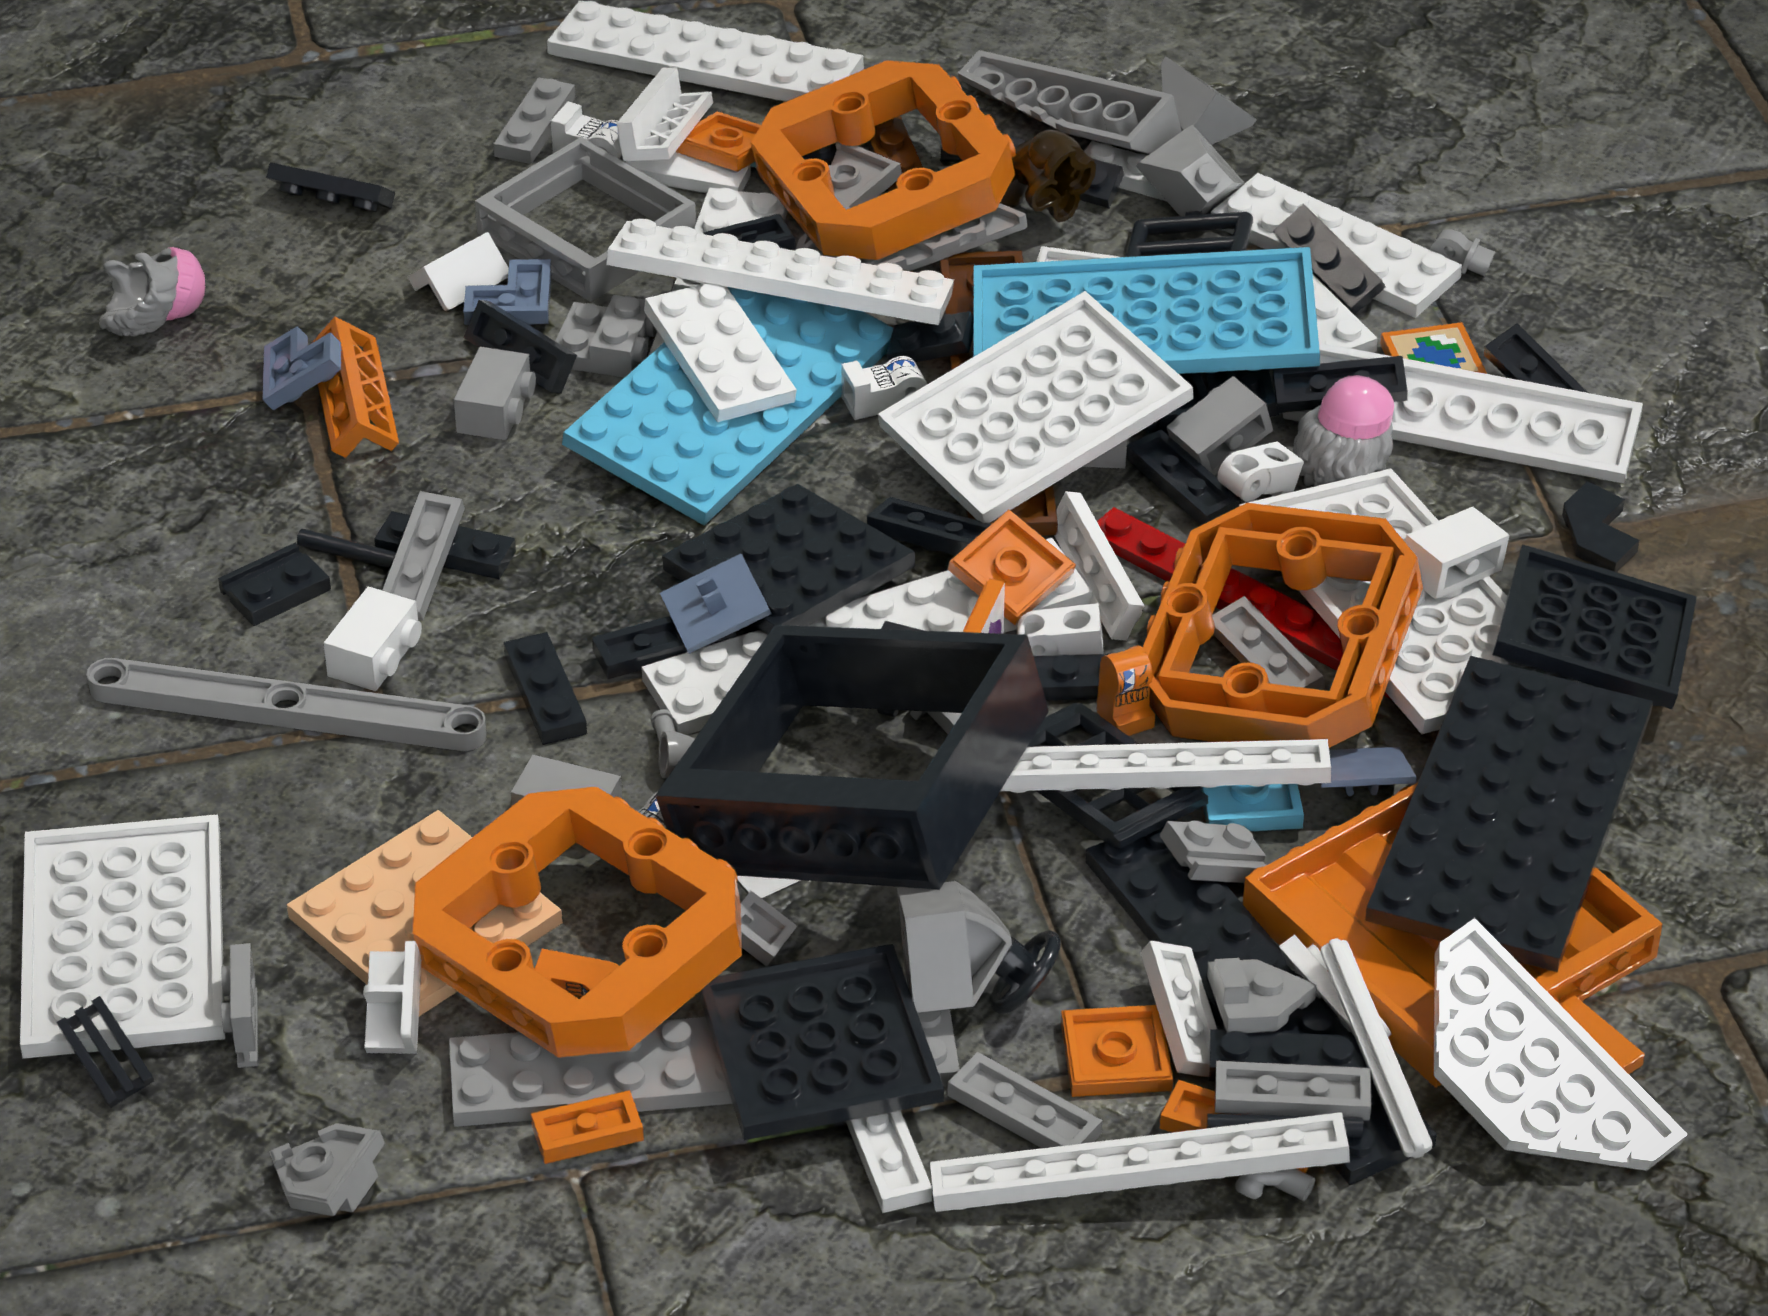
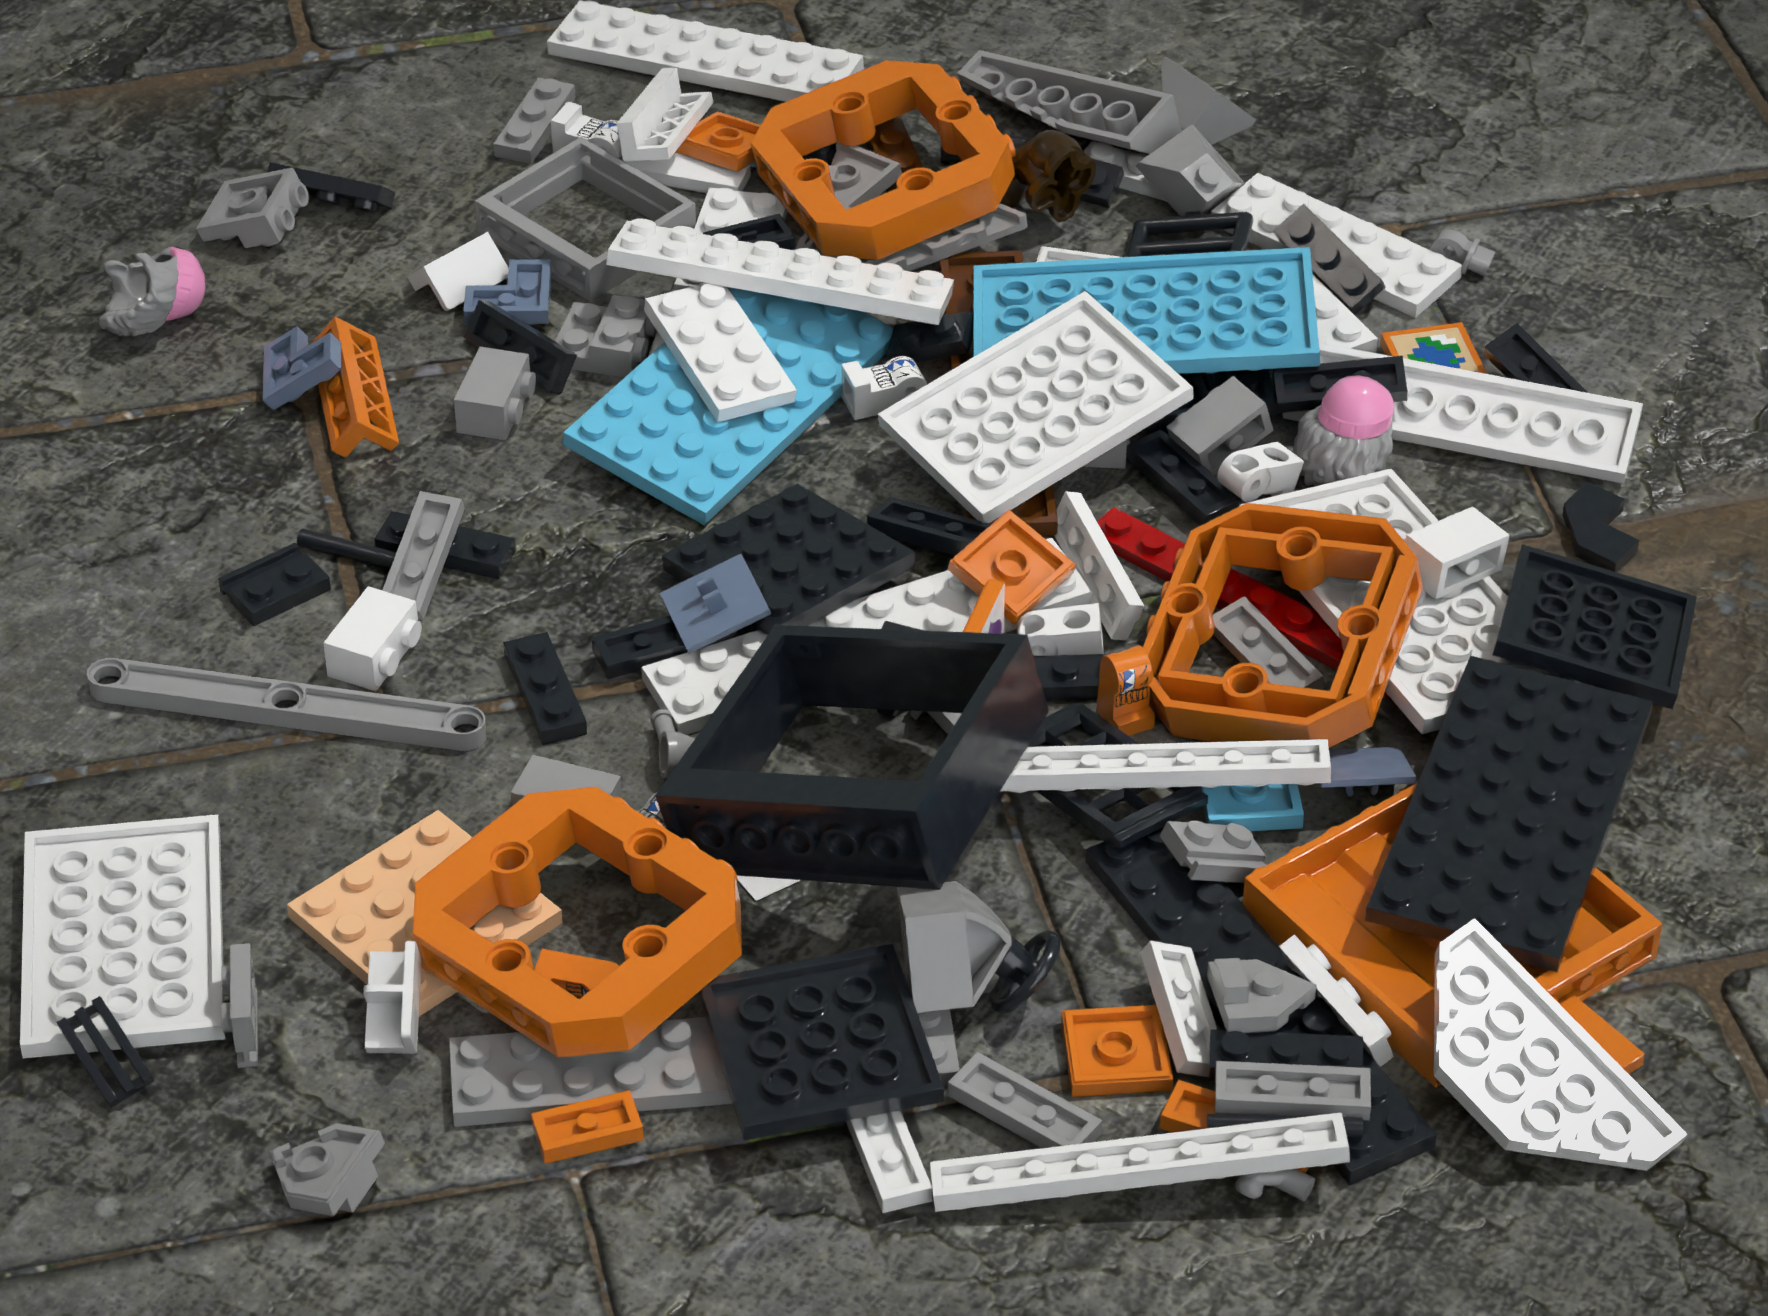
(255, 208): none -> light grey plate
(763, 928): light grey bracket -> none
(1376, 1048): white axle -> none

